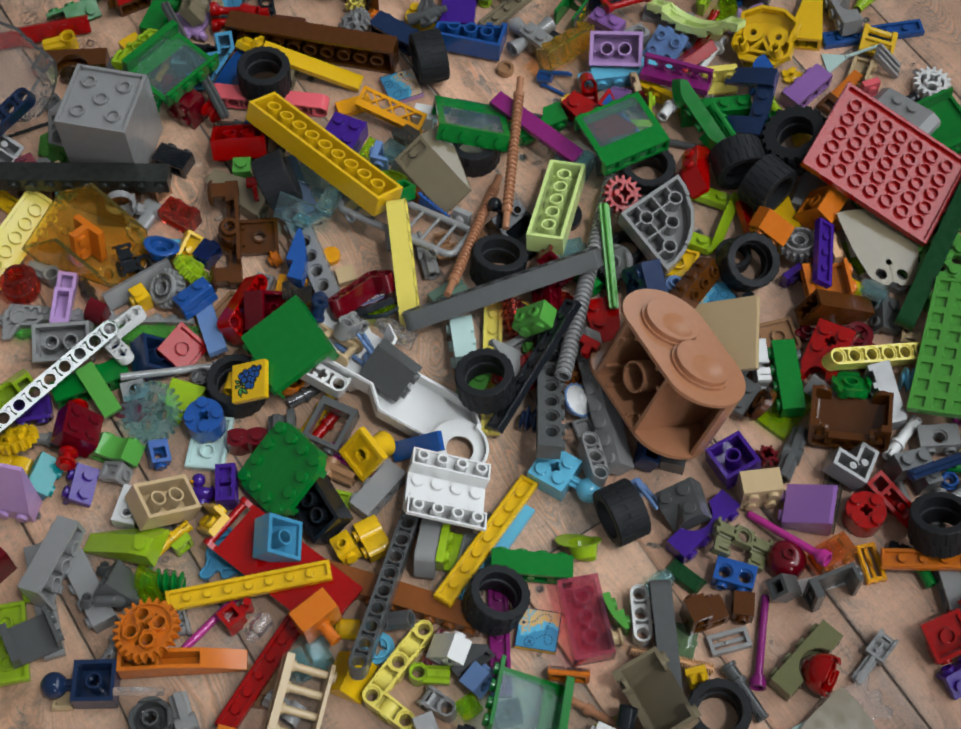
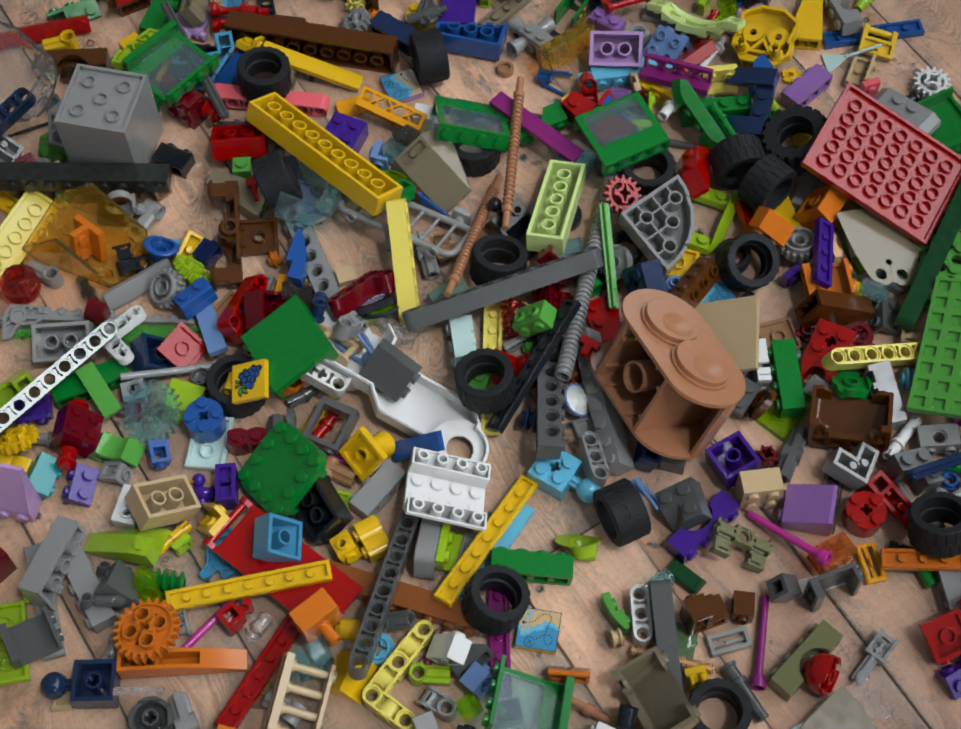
(64, 297): lavender slope -> none
(140, 296): yellow brick -> none
(177, 214): clear red brick -> none
(332, 255): light orange tile -> none
(365, 149): clear neon green tile -> none
(511, 353): light grey tile -> none
(585, 620): clear pink brick -> none
(735, 570): blue brick -> none
(785, 558): dark red cylinder -> none
(833, 96): piece -> none
(887, 61): light grey tile -> none

